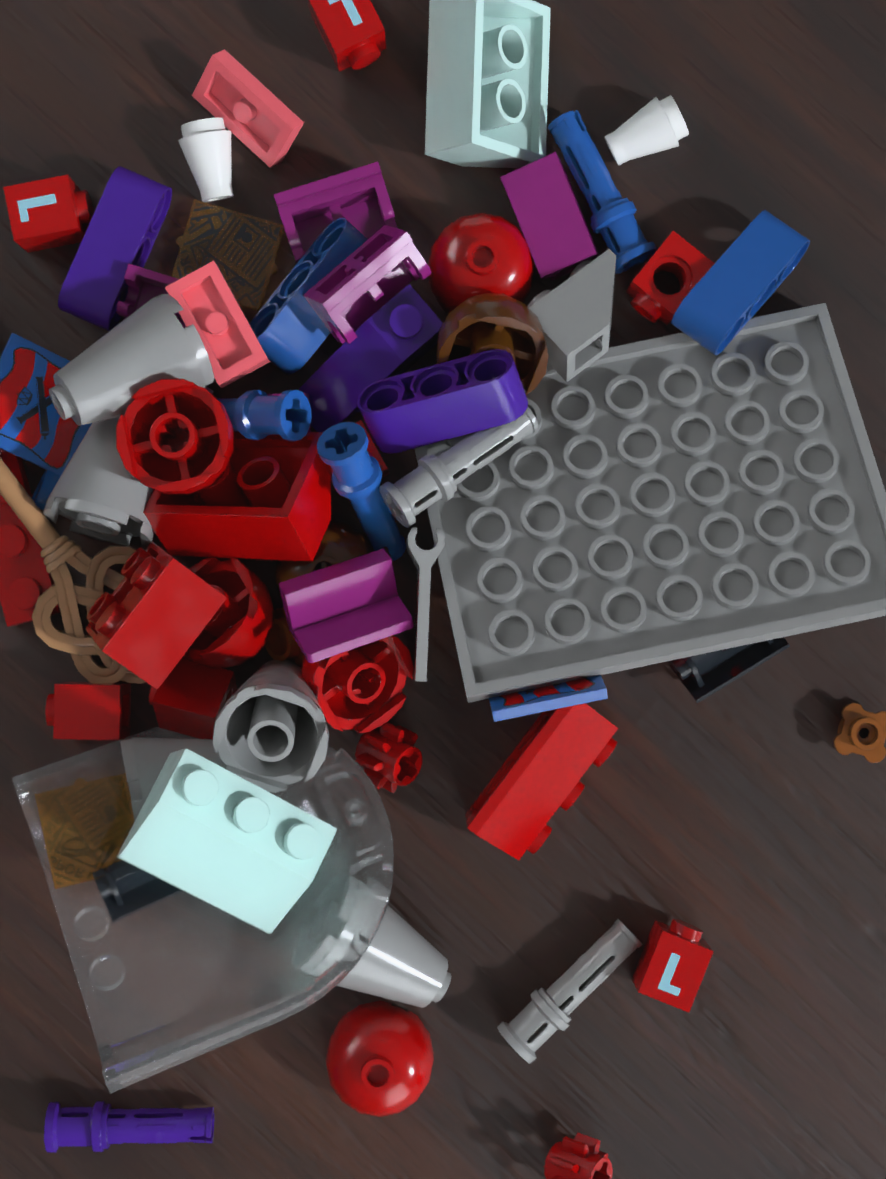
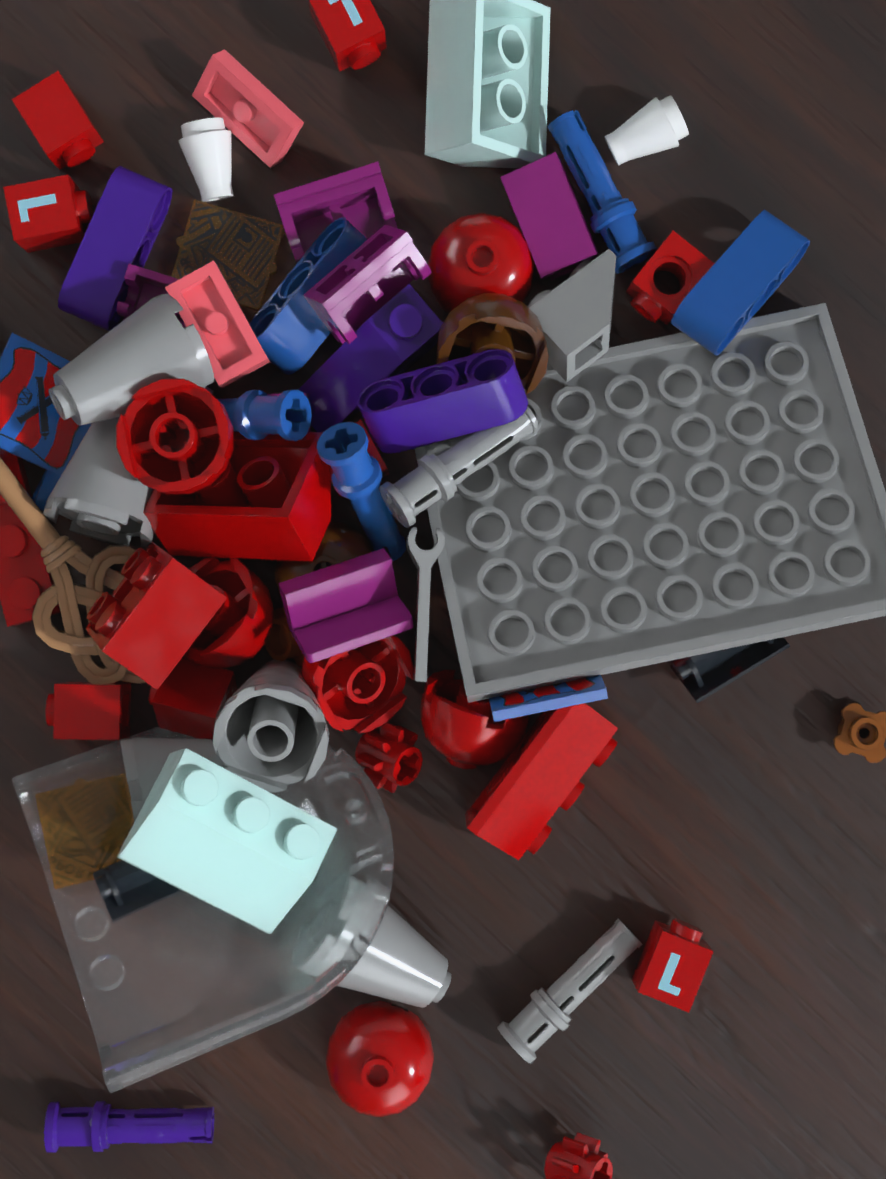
(58, 121): none -> red brick
(465, 729): none -> red cylinder

